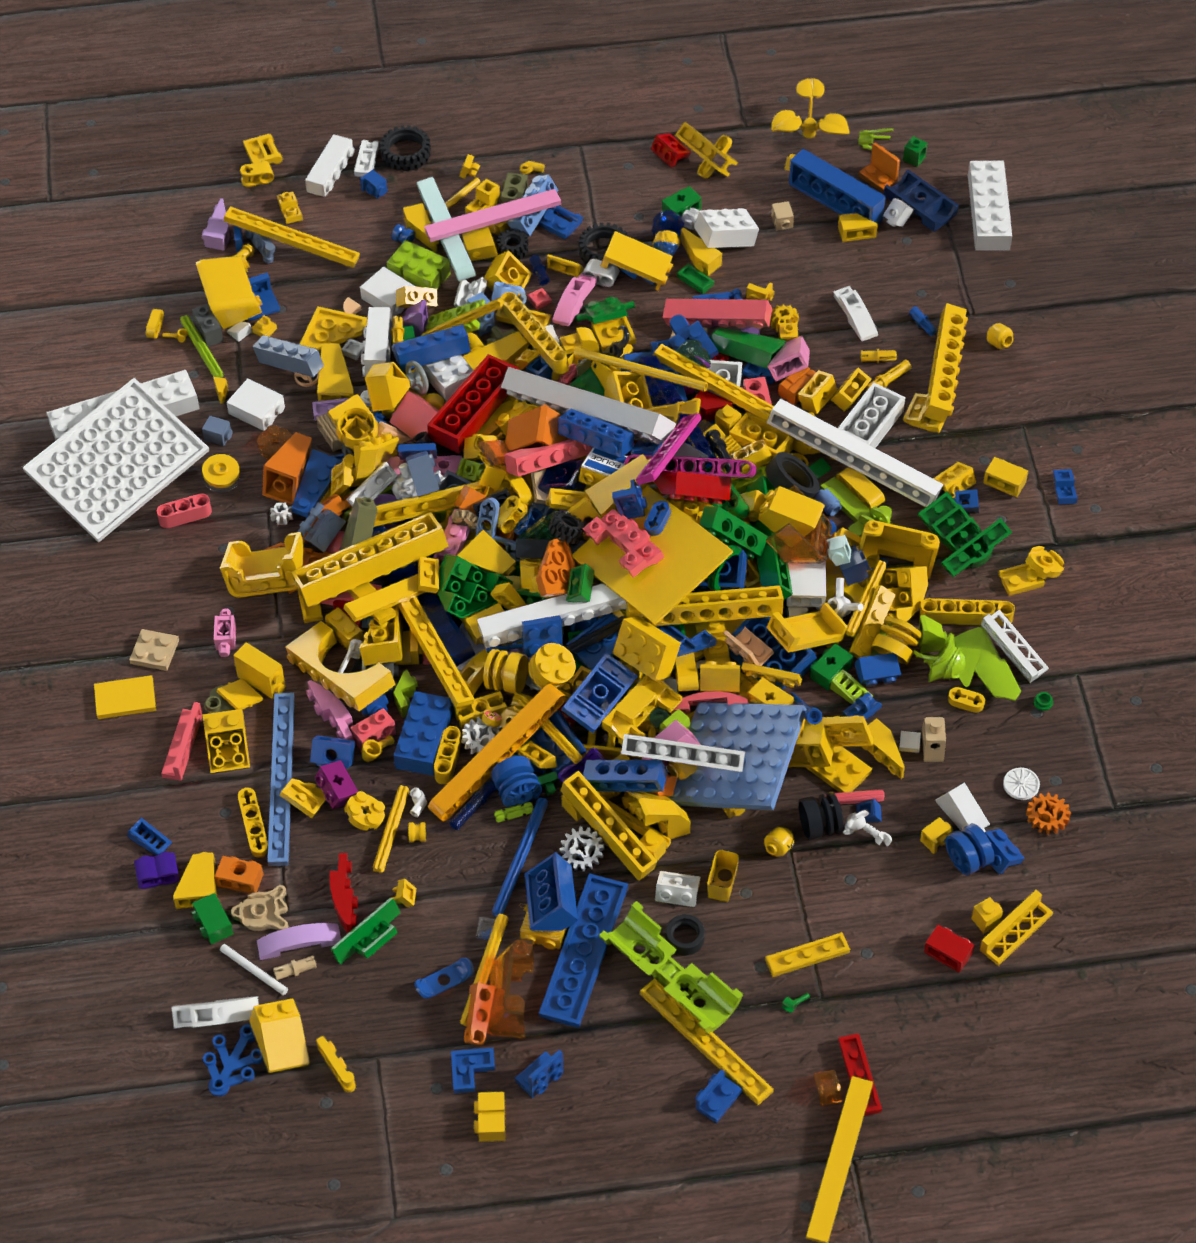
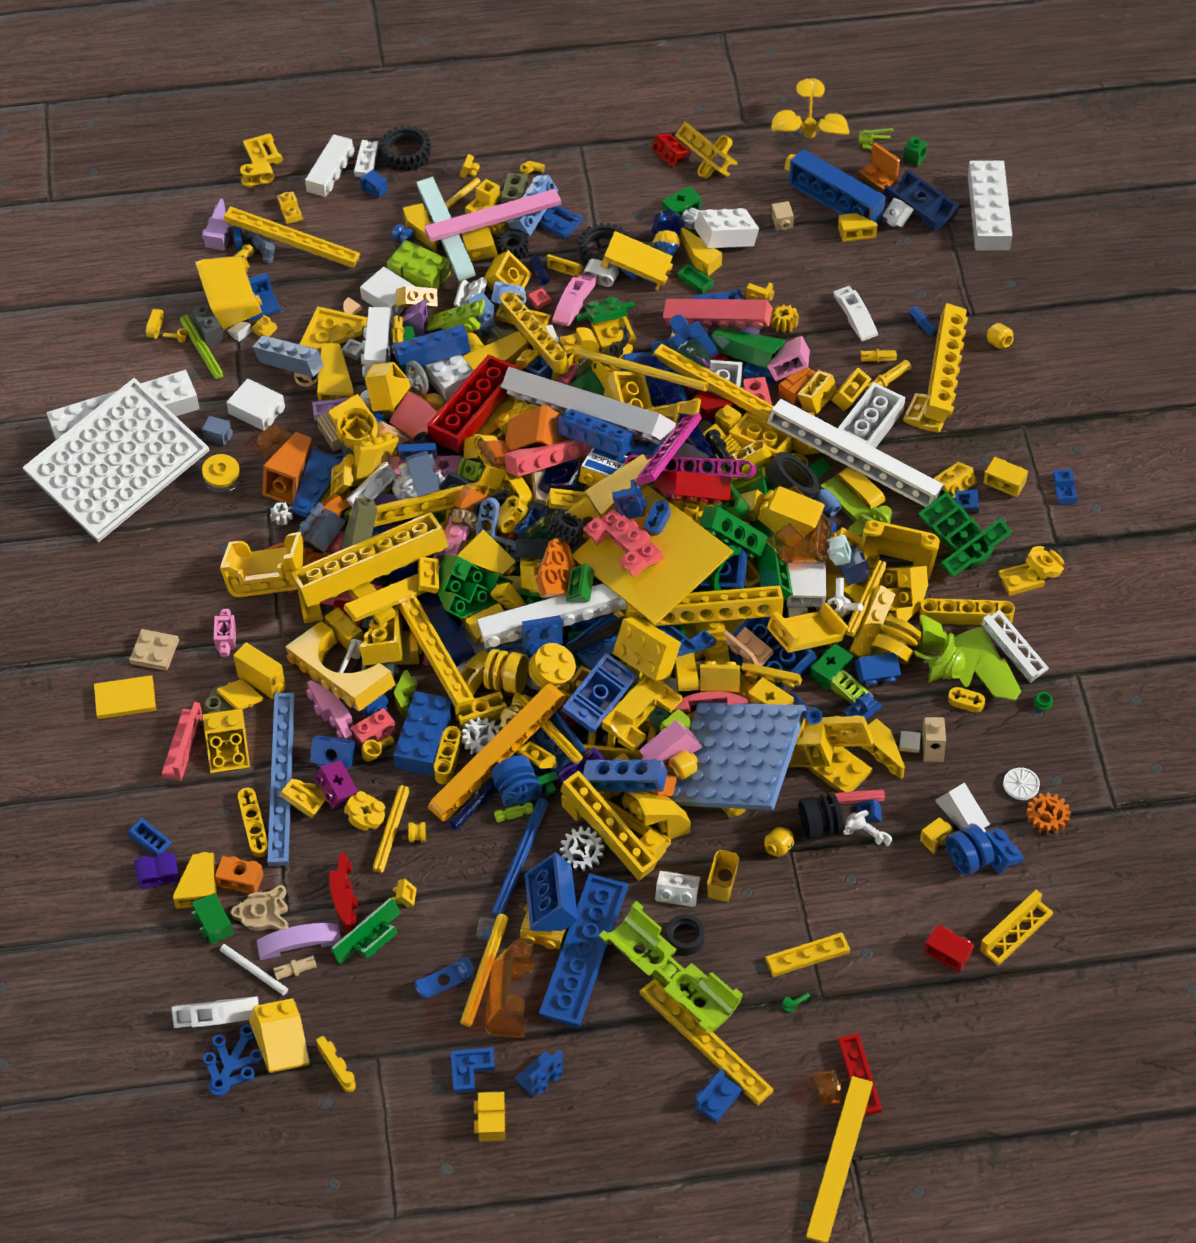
(184, 510): coral beam -> none
(221, 388): yellow slope -> none
(419, 800): white arm -> none
(469, 316): yellow axle -> none
(478, 1013): orange leg -> none
(491, 718): yellow tile -> none
(683, 752): white brick -> none
(788, 331): yellow bracket -> none
(987, 915): yellow brick -> none

